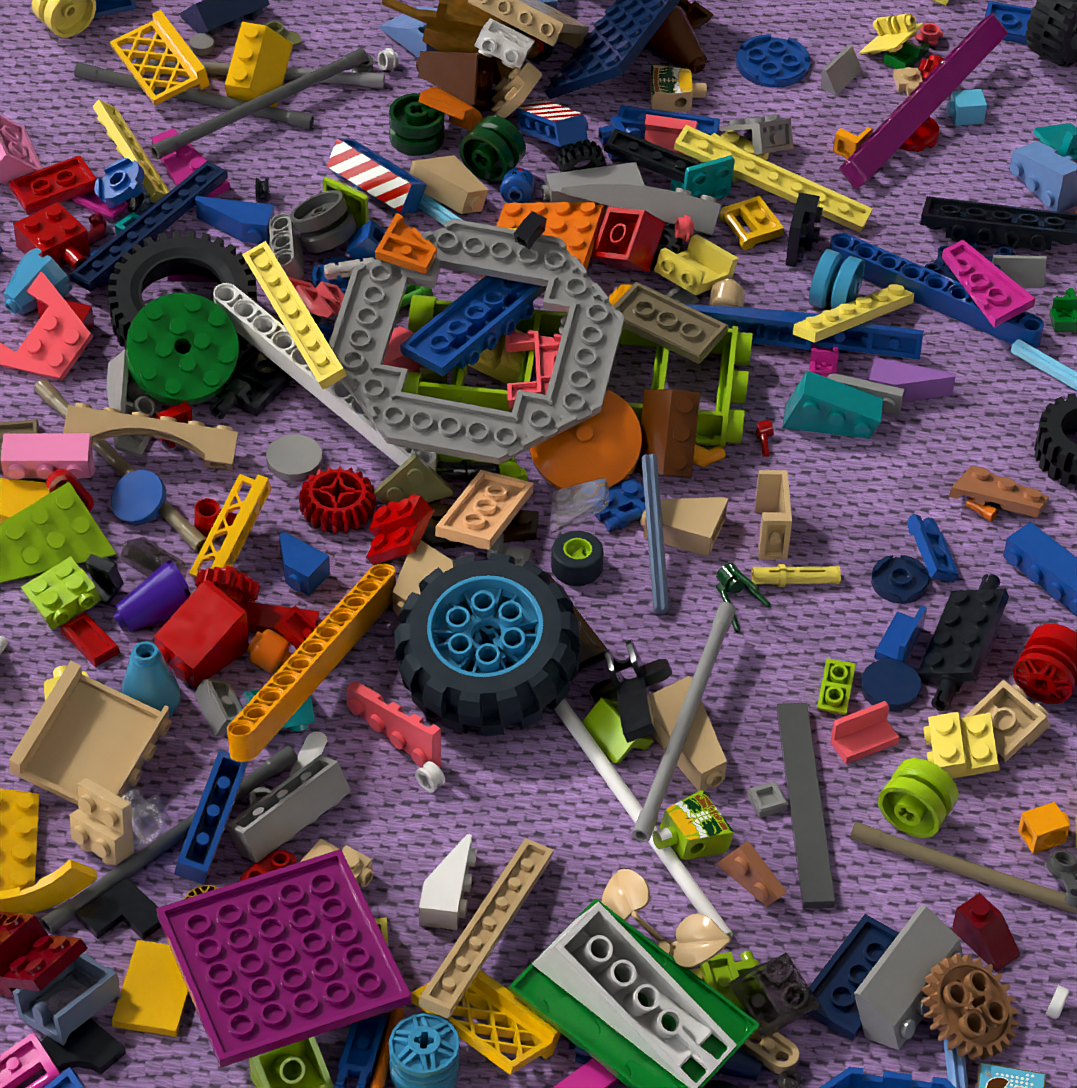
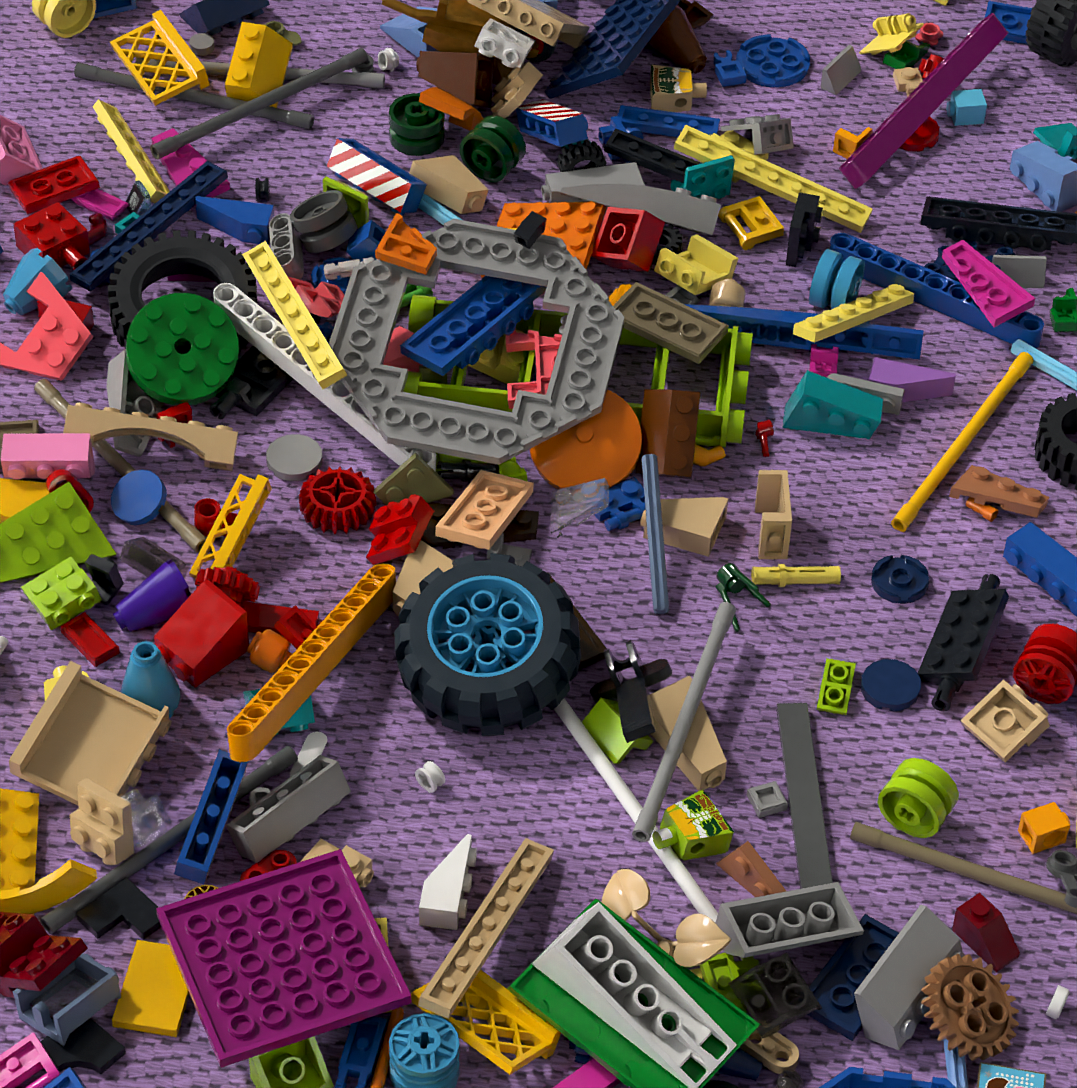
(120, 183): blue plate -> none
(218, 704): light grey slope -> none
(302, 564): blue slope -> none
(403, 731): coral wing -> none
(517, 184): blue head -> none
(577, 558): black wheel -> none
(665, 130): coral panel -> none
(684, 228): coral plate -> none
(729, 71): none -> blue plate
(787, 920): none -> light grey slope
(863, 733): coral panel -> none
(901, 636): blue panel -> none
(910, 510): none -> yellow piece
(933, 548): blue hinge -> none
(962, 744): light yellow plate -> none

